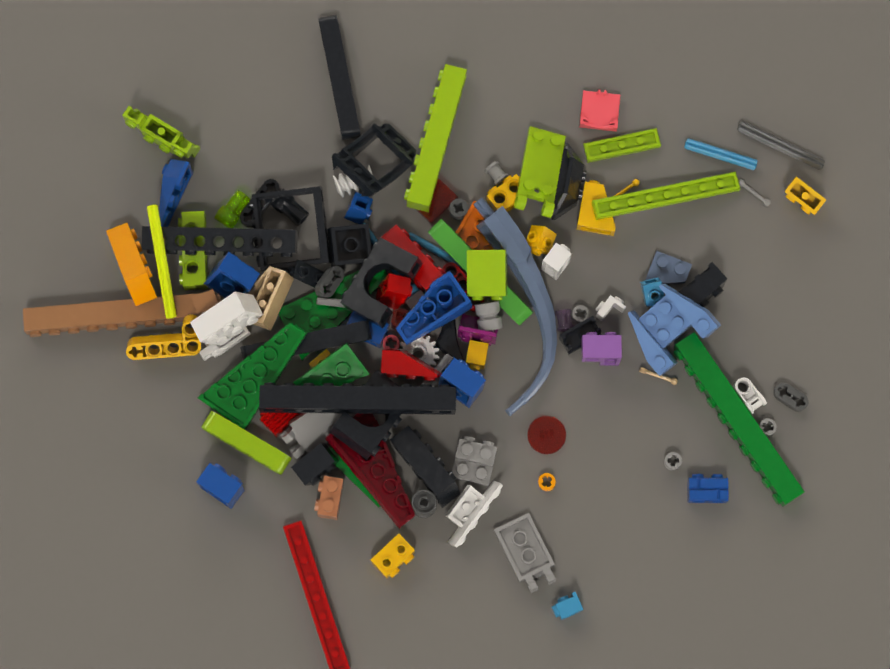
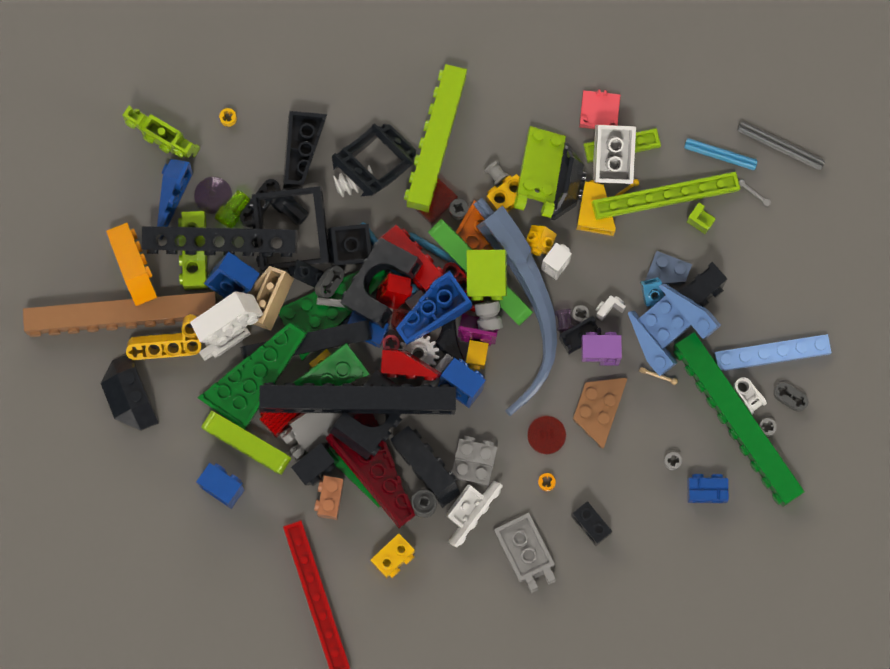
(127, 394): none -> black wedge
(161, 261): neon yellow axle -> none
(205, 301): medium nougat brick -> none
(209, 203): none -> clear purple dish
(222, 116): none -> yellow bush
(301, 142): none -> black wedge
(339, 77): black beam -> none
(359, 208): blue brick -> none
(567, 606): dark azure brick -> none
(591, 523): none -> black brick
(598, 408): none -> medium nougat wing
(614, 154): none -> white brick
(700, 219): none -> lime panel
(773, 352): none -> light blue plate
(804, 195): yellow brick -> none

